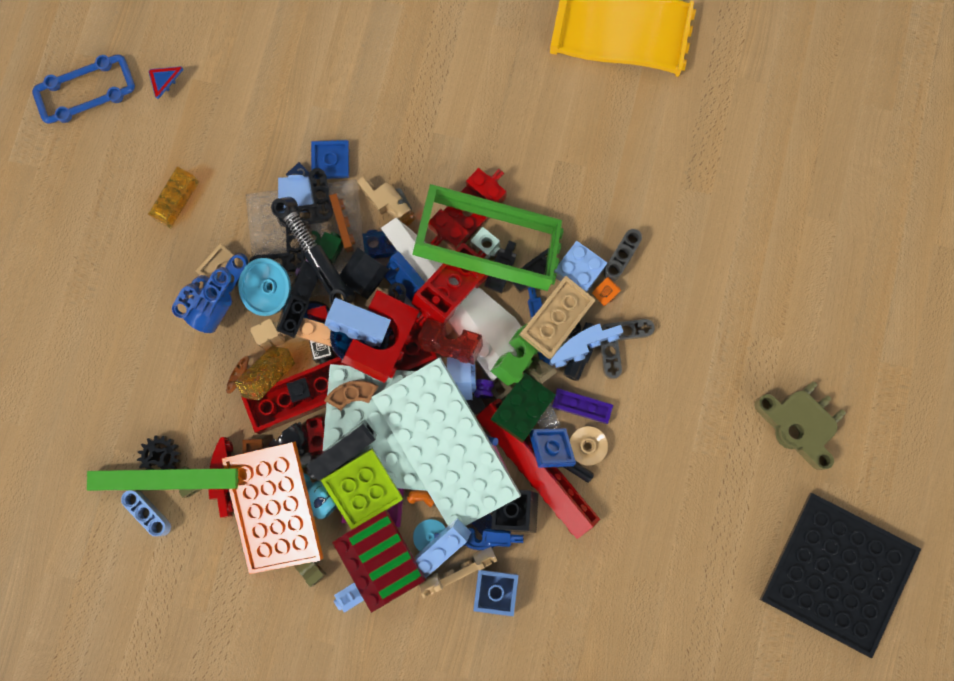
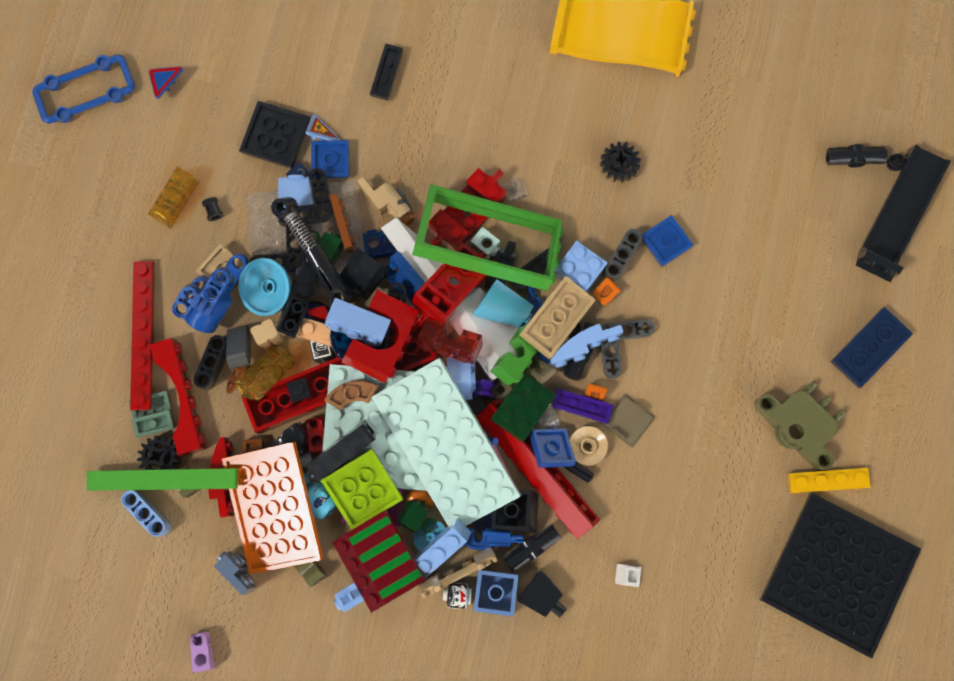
(142, 336): none -> red plate
(154, 420): none -> sand green slope
(188, 435): none -> red arch
(201, 652): none -> lavender leg
(204, 369): none -> black beam
(212, 209): none -> black bush
(232, 568): none -> sand blue plate
(238, 347): none -> dark grey beam
(275, 134): none -> black plate
(319, 129): none -> piece
(386, 72): none -> black plate
(414, 517): none -> dark green brick
(457, 595): none -> head
(504, 306): none -> medium azure slope
(516, 189): none -> clear slope
(532, 547): none -> black piece
(542, 596): none -> black torso
(595, 392): none -> orange slope
(613, 163): none -> black gear
(628, 575): none -> white slope
(629, 420): none -> dark tan piece
(666, 241): none -> blue plate
(829, 480): none -> yellow plate
(856, 156): none -> black piece
(871, 347): none -> dark blue plate
(895, 162): none -> black plate
(901, 213): none -> black panel

